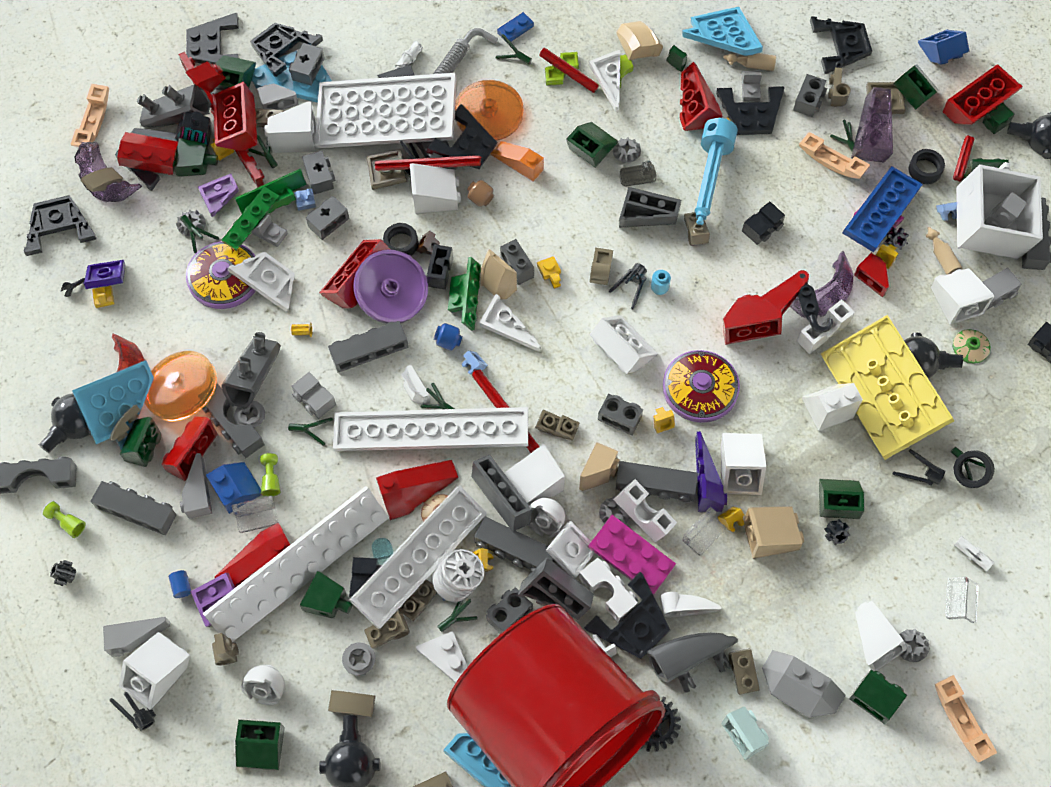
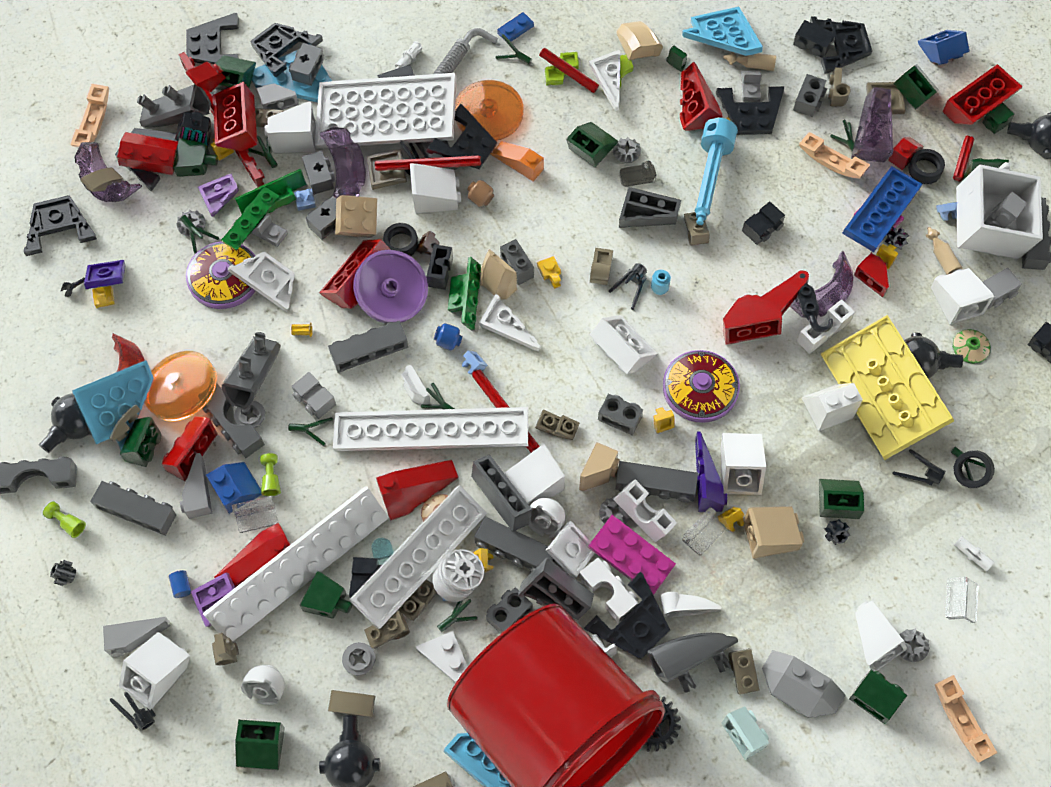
(347, 160): none -> clear purple windscreen
(356, 216): none -> tan brick
(814, 38): none -> black brick
(904, 151): none -> red slope

